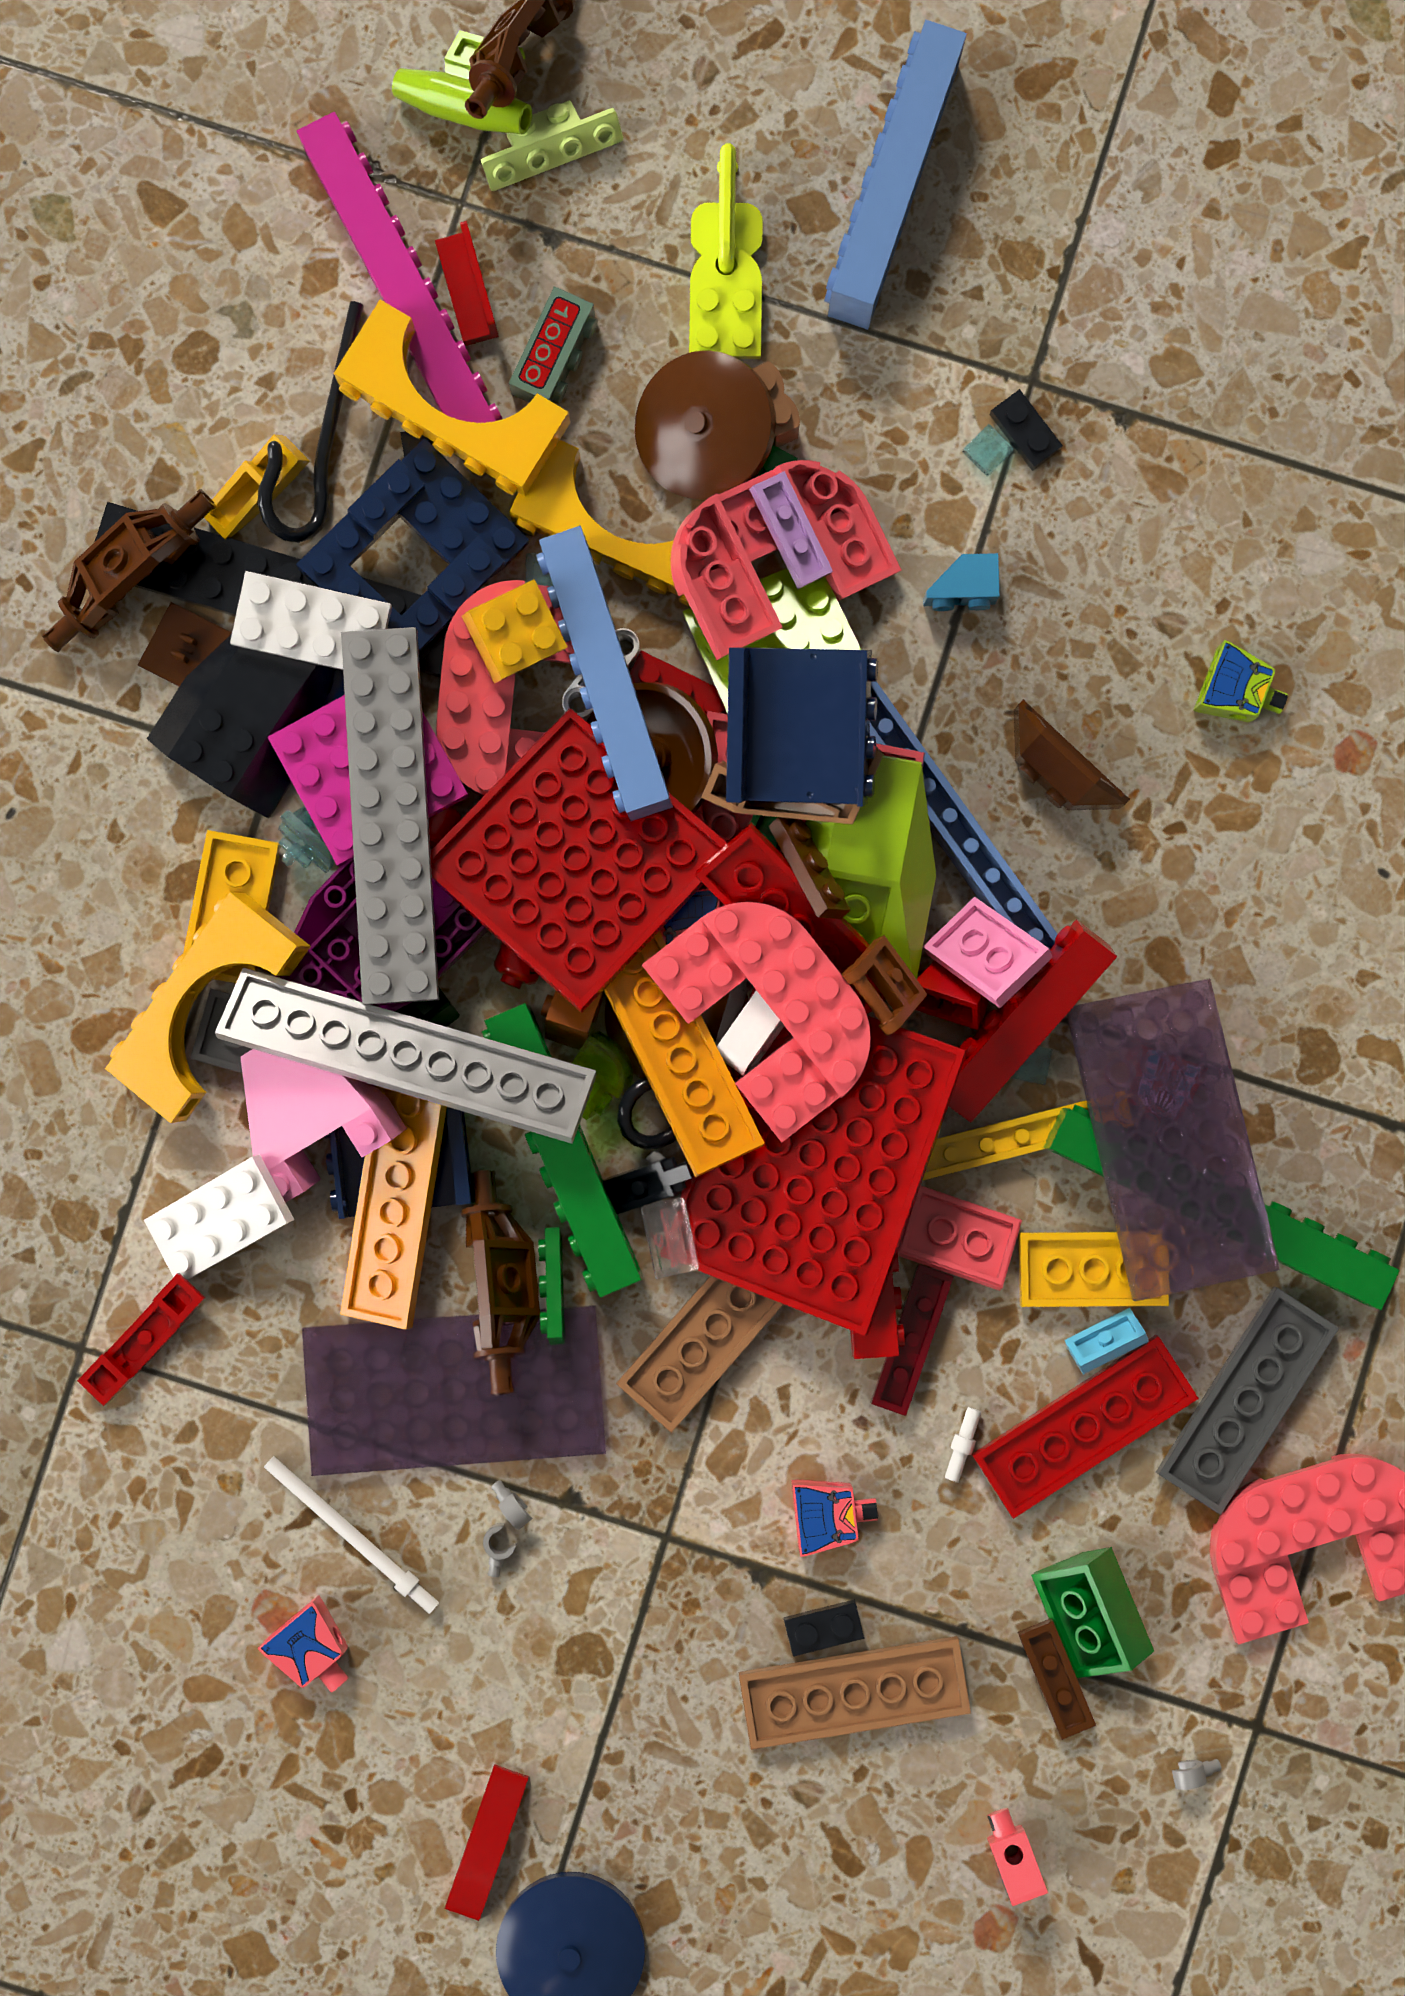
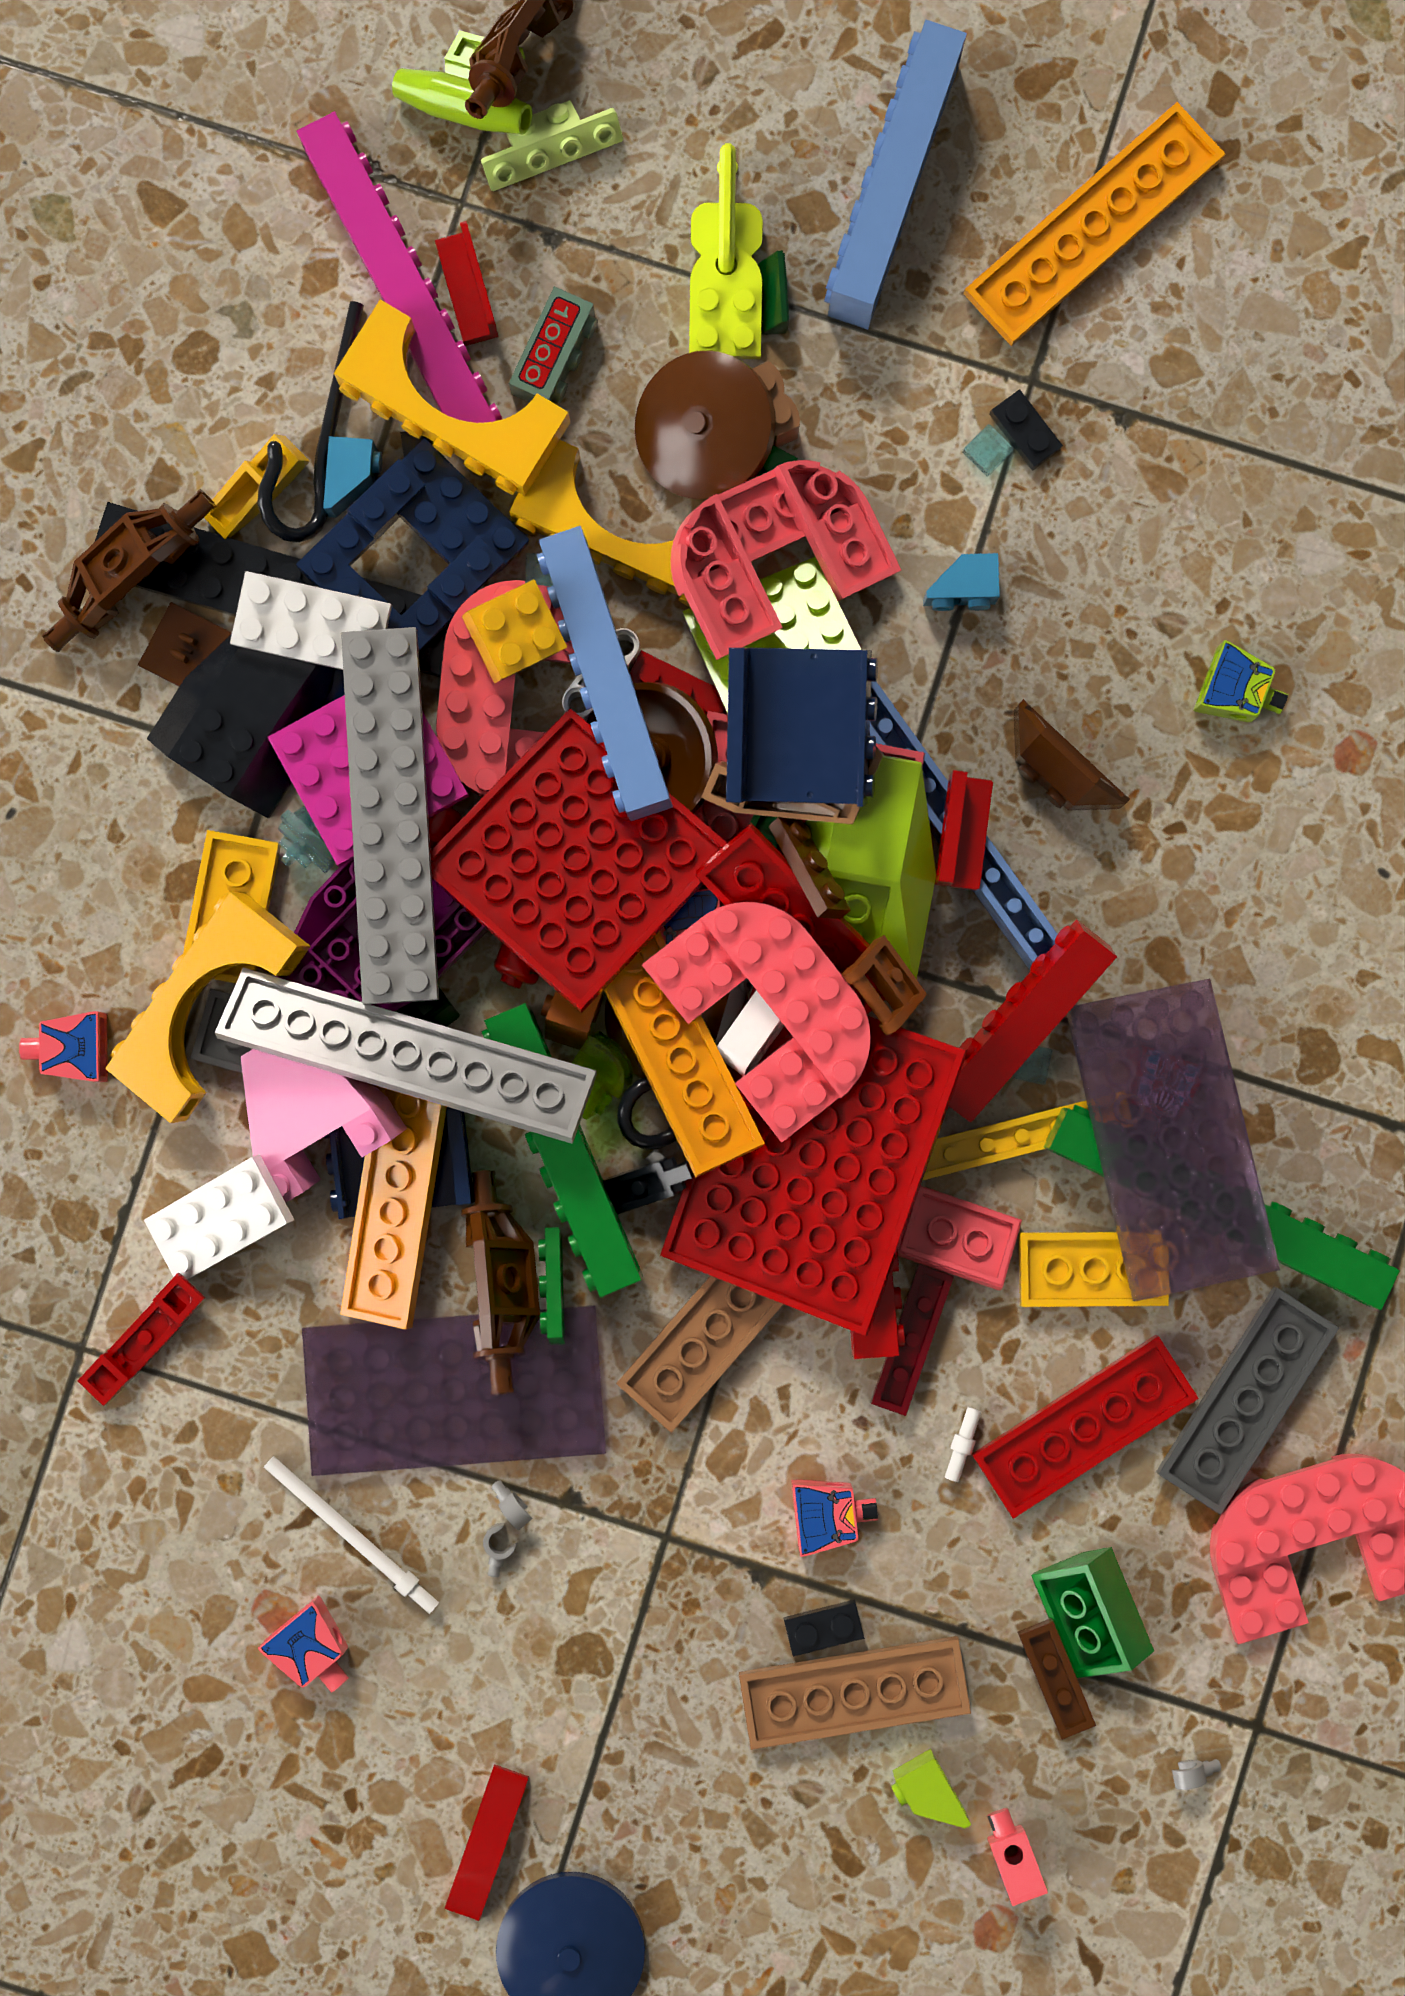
(70, 1047): none -> torso
(349, 472): none -> dark azure slope
(669, 1238): clear slope -> none
(774, 294): none -> dark green slope
(791, 530): lavender plate -> none
(928, 1791): none -> lime slope
(951, 997): red torso -> none
(964, 831): none -> red panel
(987, 952): bright pink plate -> none
(1094, 223): none -> light orange plate
(1106, 1340): medium azure plate -> none

